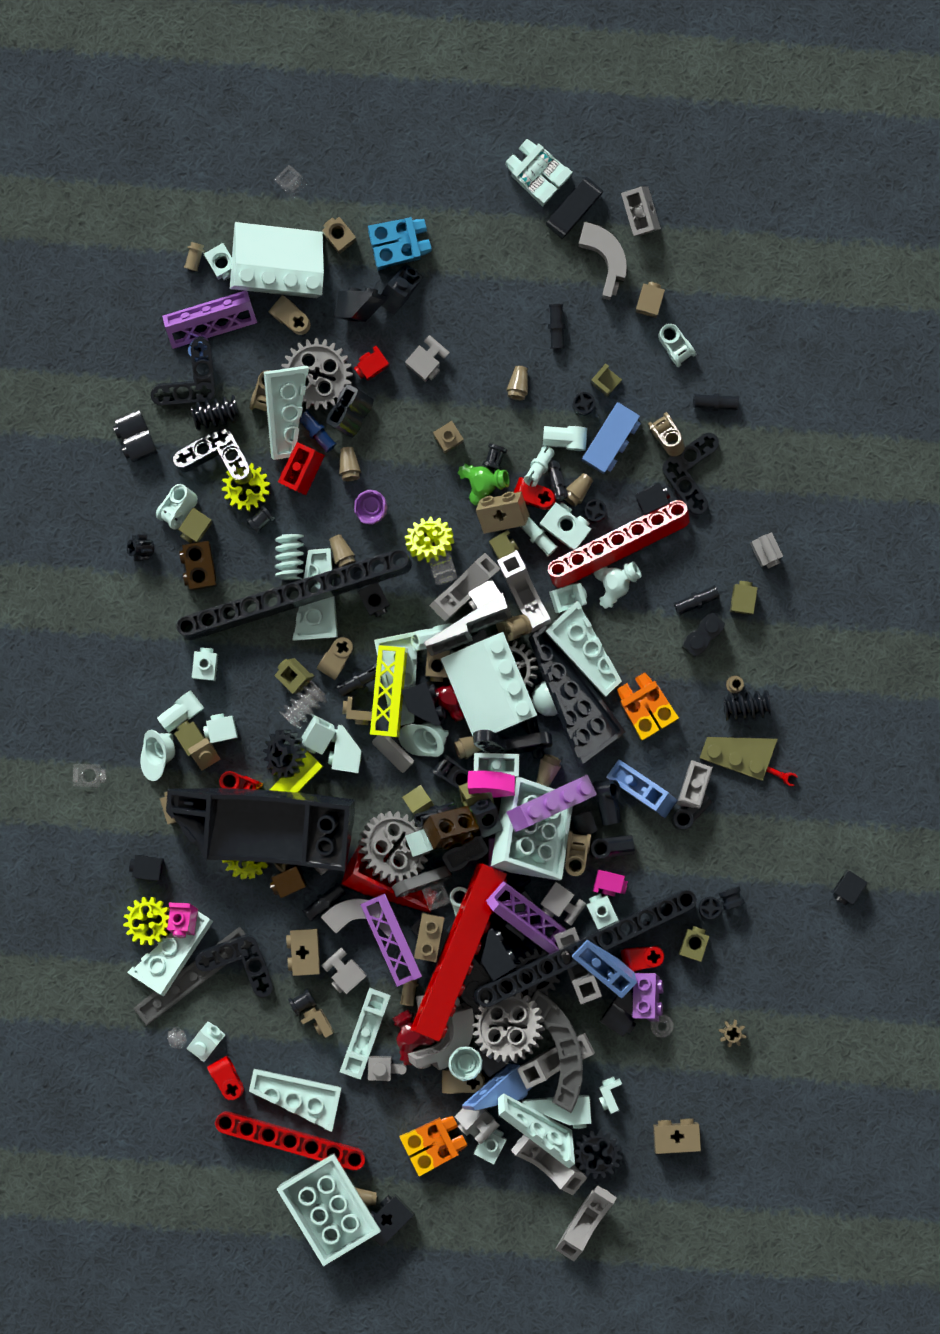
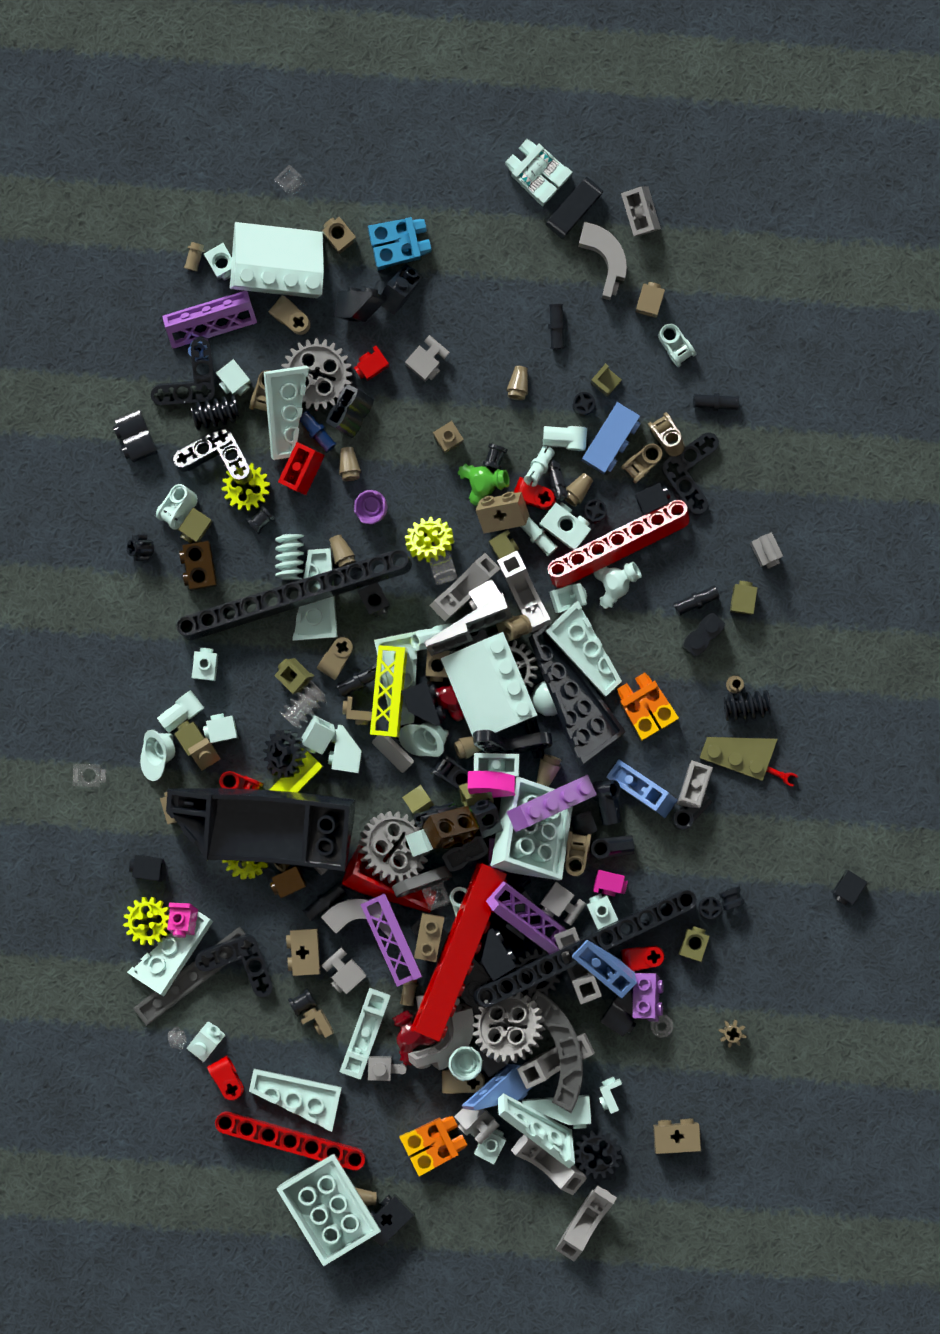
(233, 379): none -> light aqua brick
(641, 463): none -> dark tan piece

